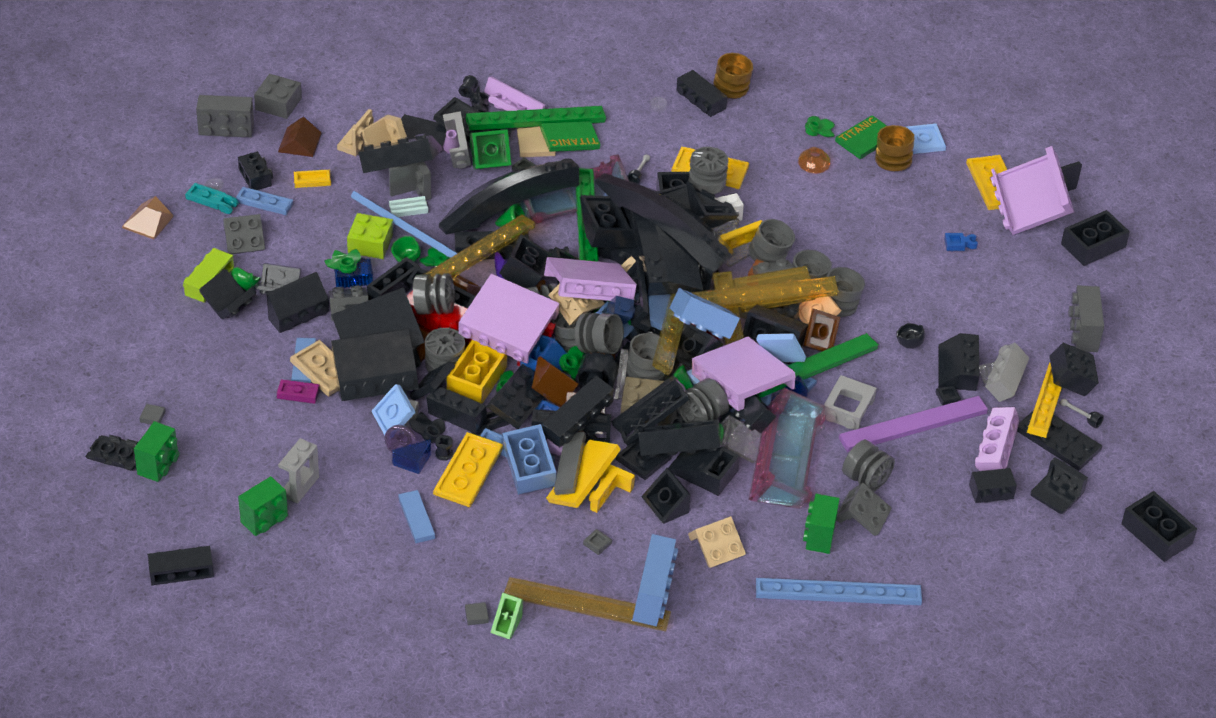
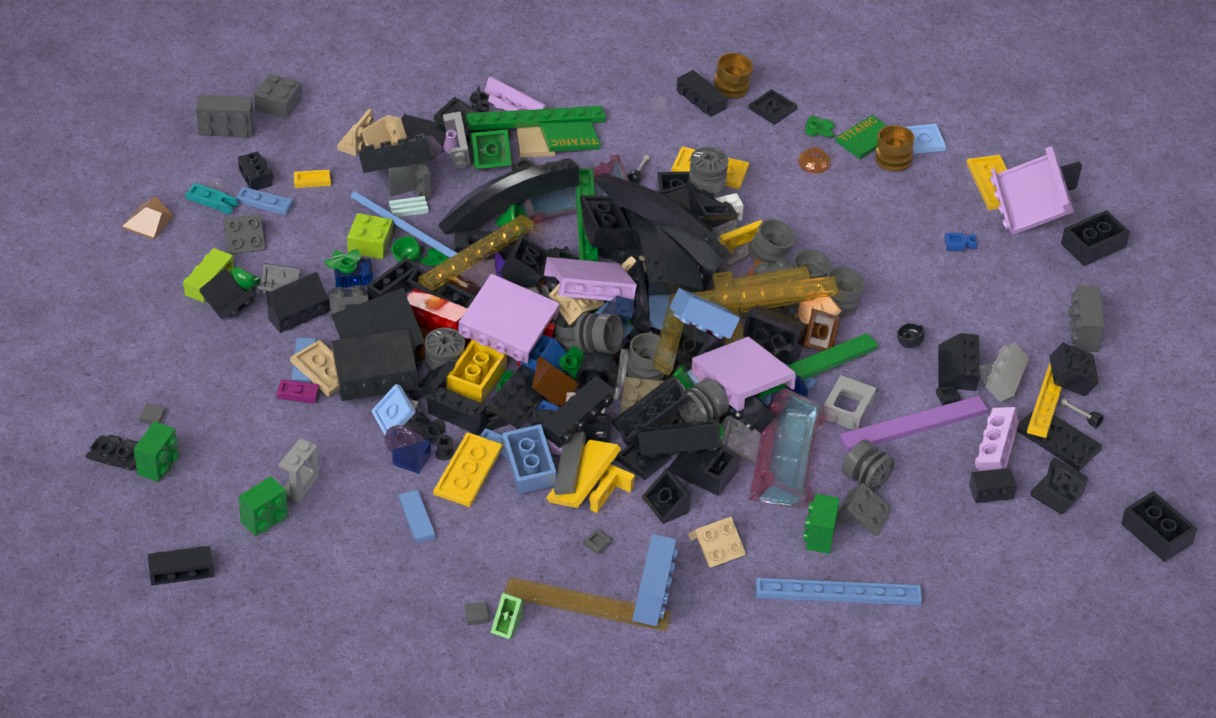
(300, 138): reddish brown slope -> none
(433, 293): dark grey wheel -> none
(469, 83): black bush -> none
(772, 106): none -> black tile
(782, 346): light blue tile -> none

